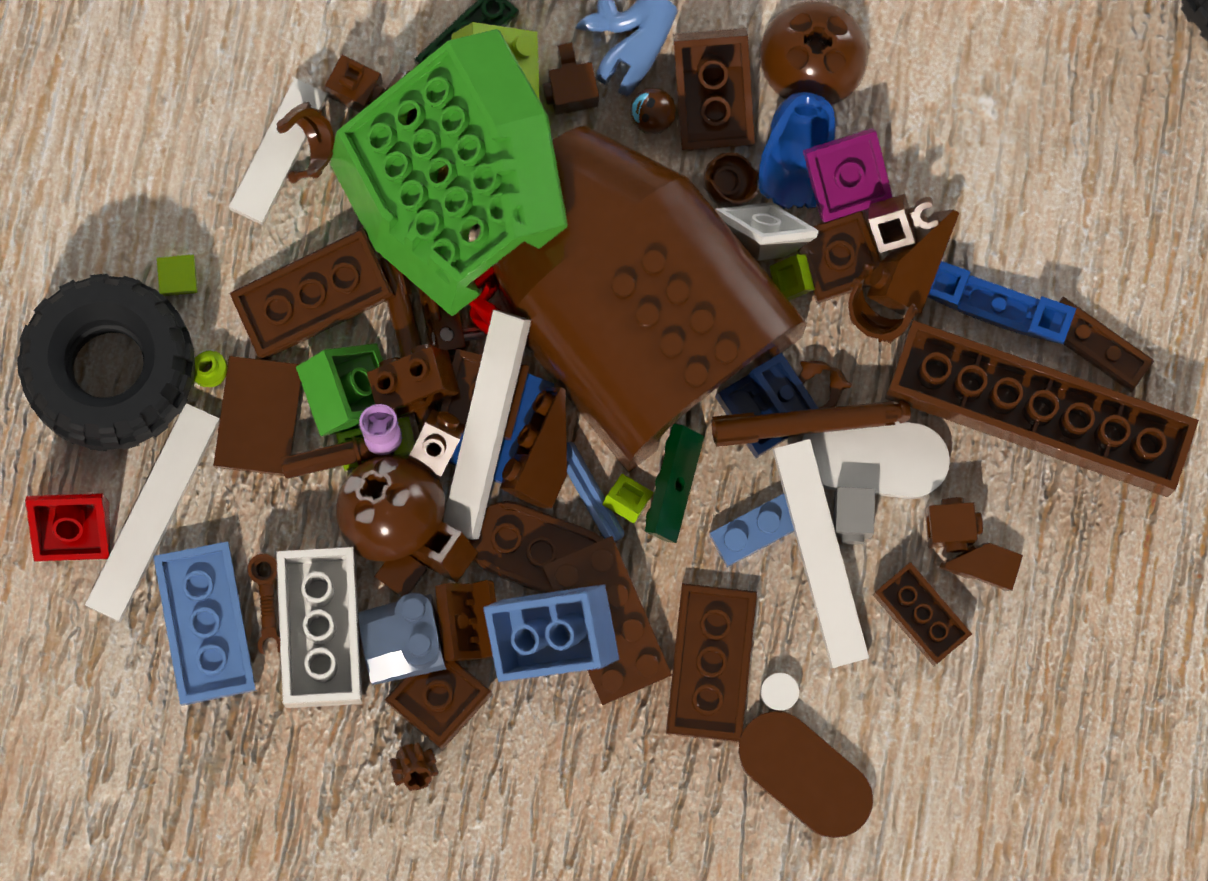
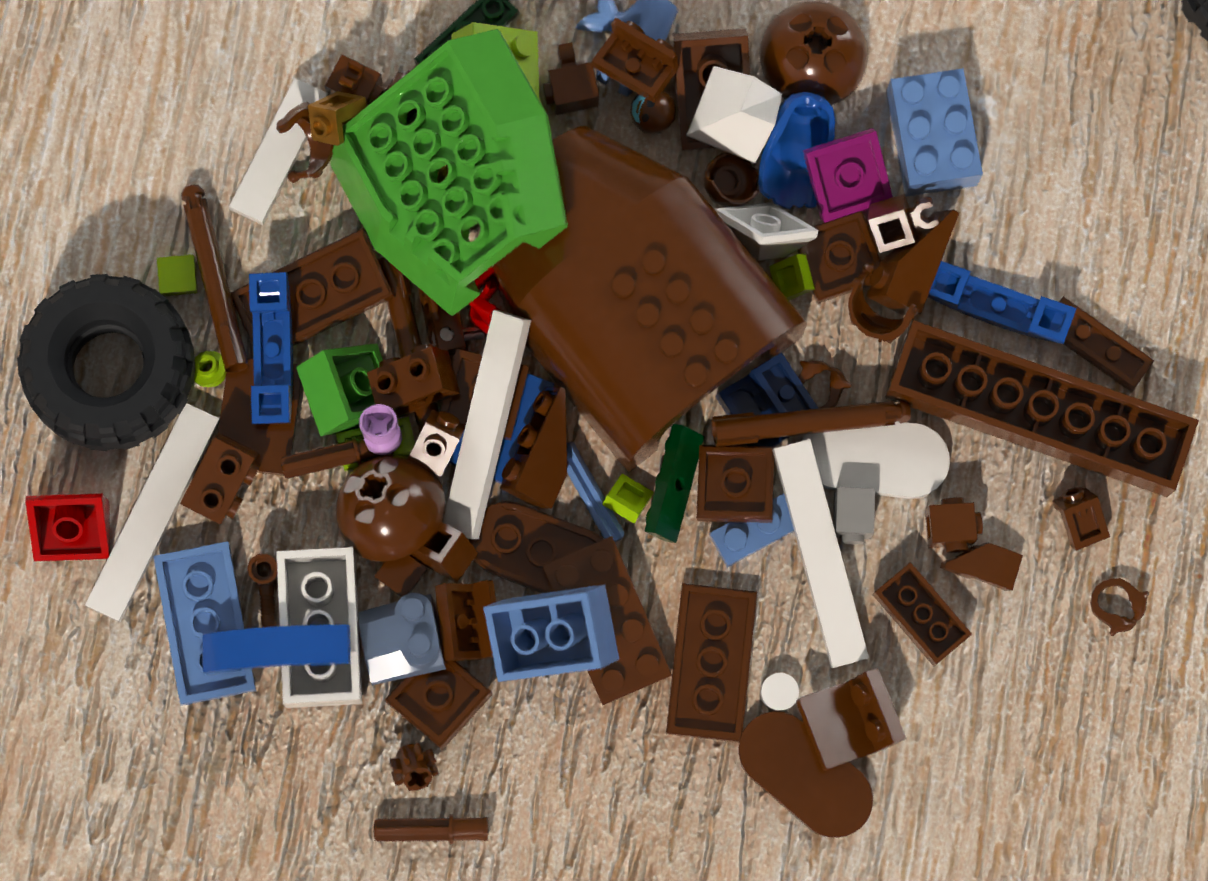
(214, 279): none -> reddish brown piece
(220, 479): none -> reddish brown brick
(271, 348): none -> blue slope
(276, 647): none -> blue slope
(331, 113): none -> pearl gold bracket
(431, 829): none -> reddish brown axle
(637, 60): none -> reddish brown bracket
(735, 113): none -> white slope
(735, 484): none -> reddish brown tile
(851, 720): none -> reddish brown bracket
(934, 132): none -> medium blue brick
(1082, 517): none -> reddish brown bracket
(1114, 621): none -> reddish brown piece

